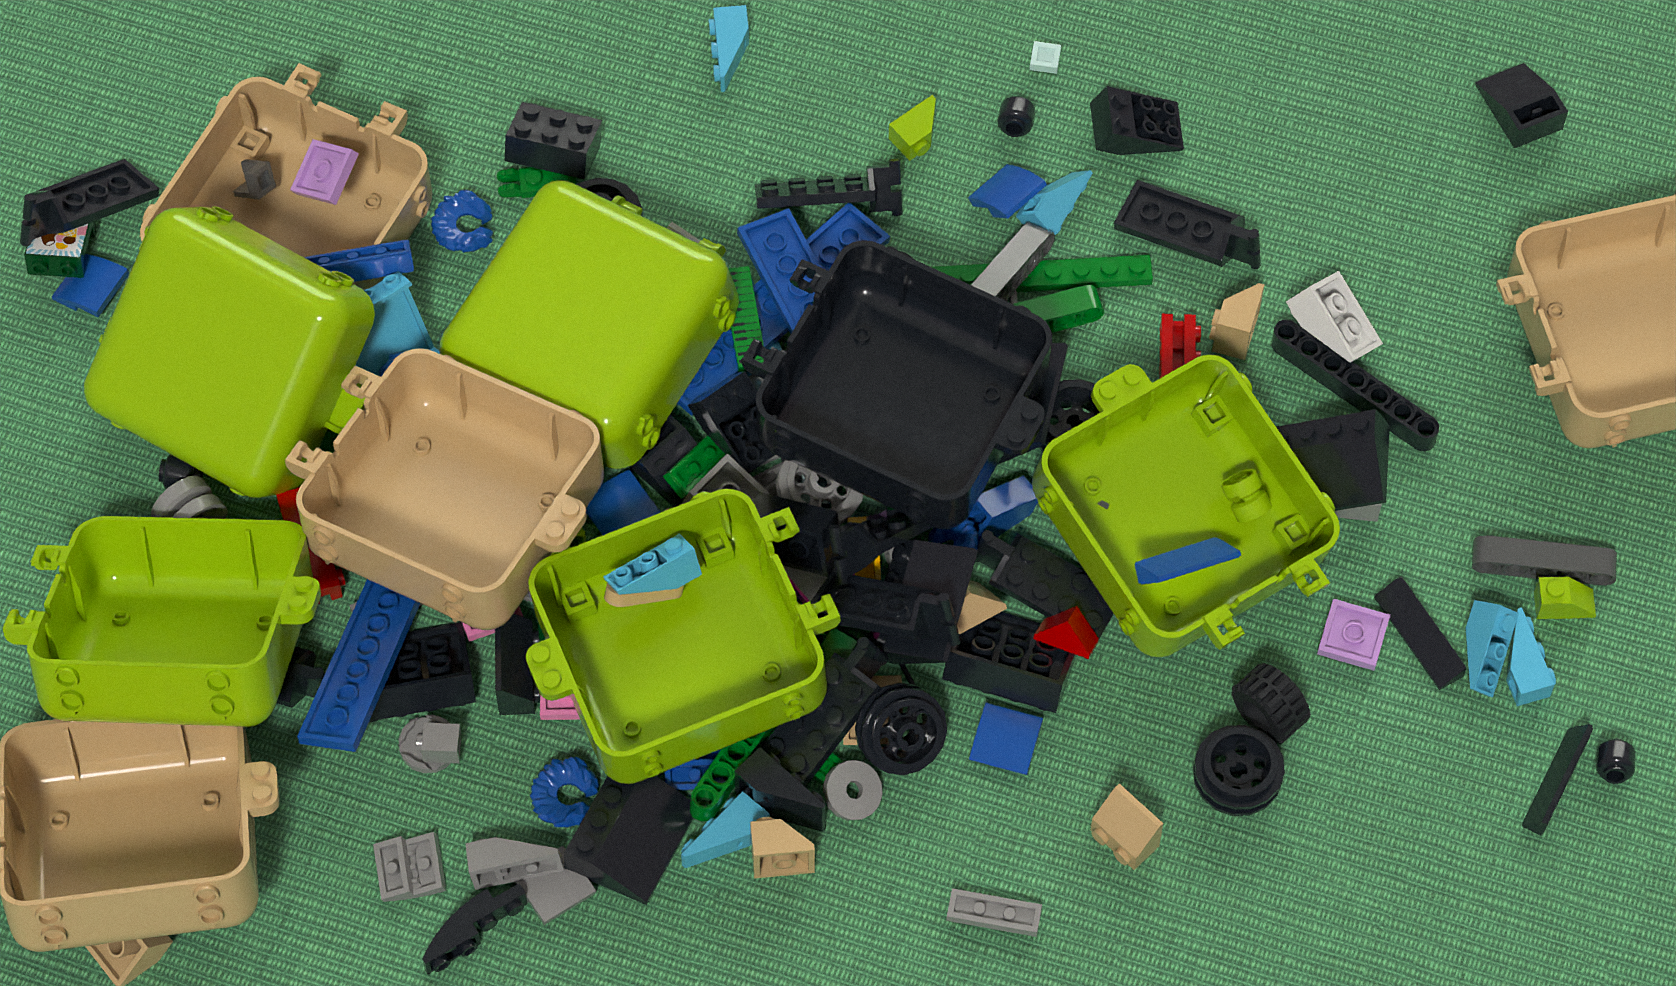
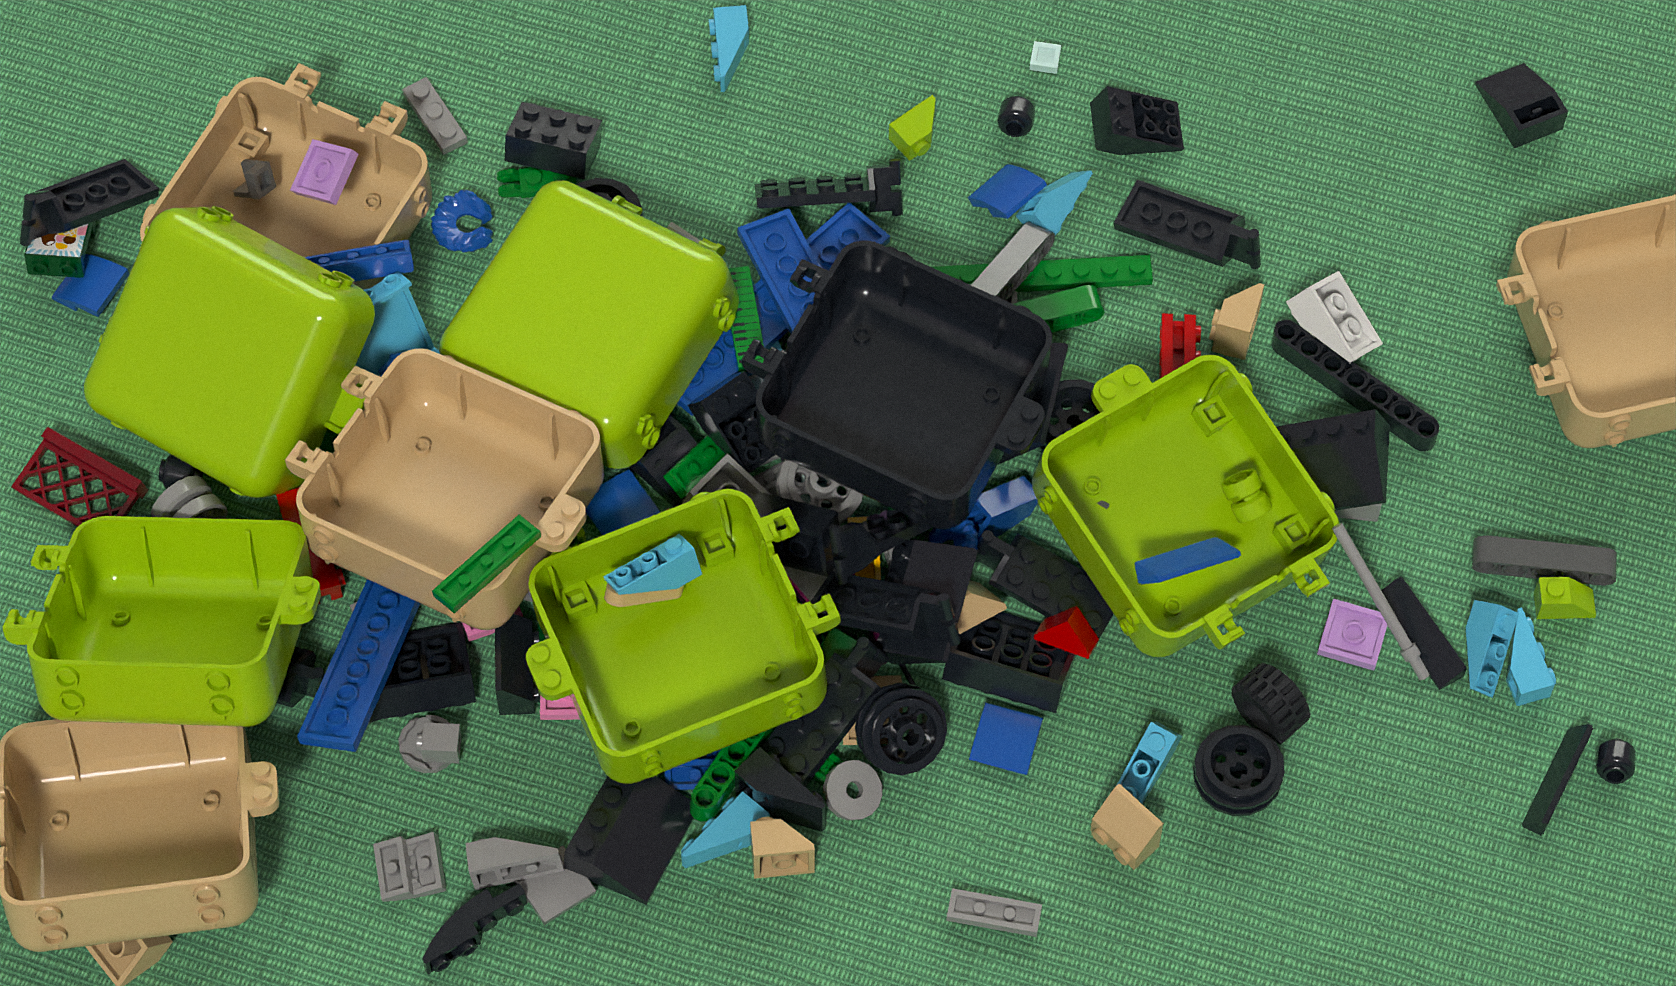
(86, 461): none -> dark red fence
(435, 116): none -> light grey plate
(486, 563): none -> green tile
(554, 776): blue piece -> none
(1149, 760): none -> medium azure slope
(1408, 650): none -> light grey bar

